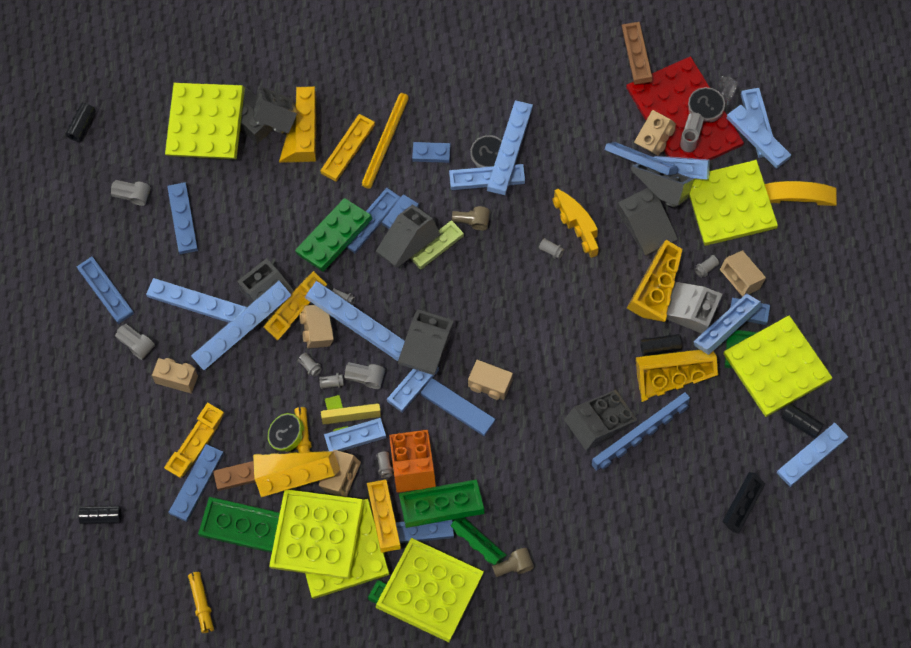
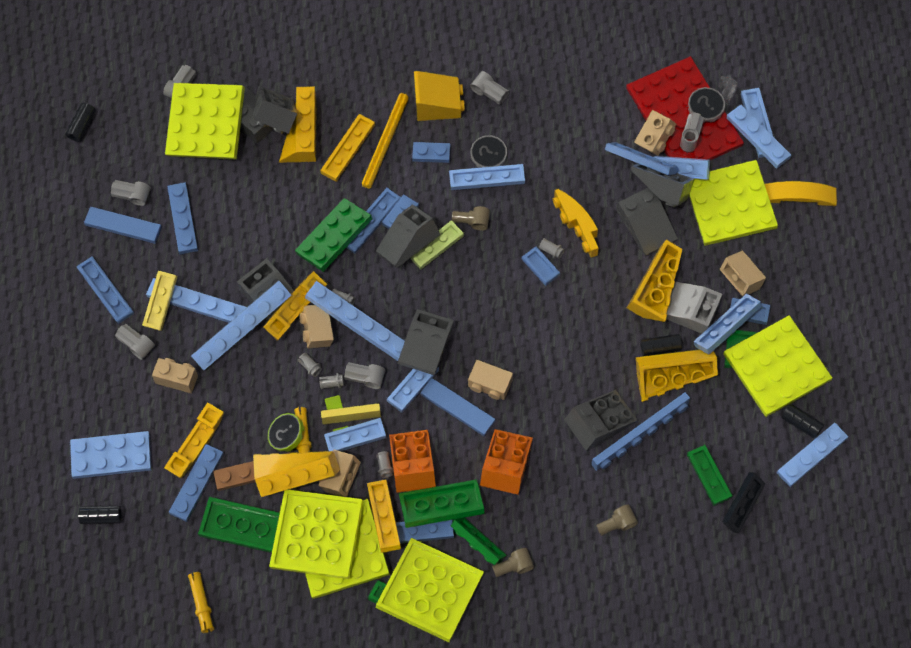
(110, 454): none -> light blue plate
(122, 225): none -> medium blue tile
(159, 300): none -> light yellow tile
(184, 75): none -> light grey piece
(437, 96): none -> yellow slope
(485, 85): none -> light grey piece
(506, 461): none -> orange slope
(509, 148): light blue plate -> none
(540, 266): none -> medium blue tile
(622, 519): none -> dark tan pin
(636, 53): medium nougat plate -> none
(703, 269): light grey pin -> none
(709, 475): none -> green plate

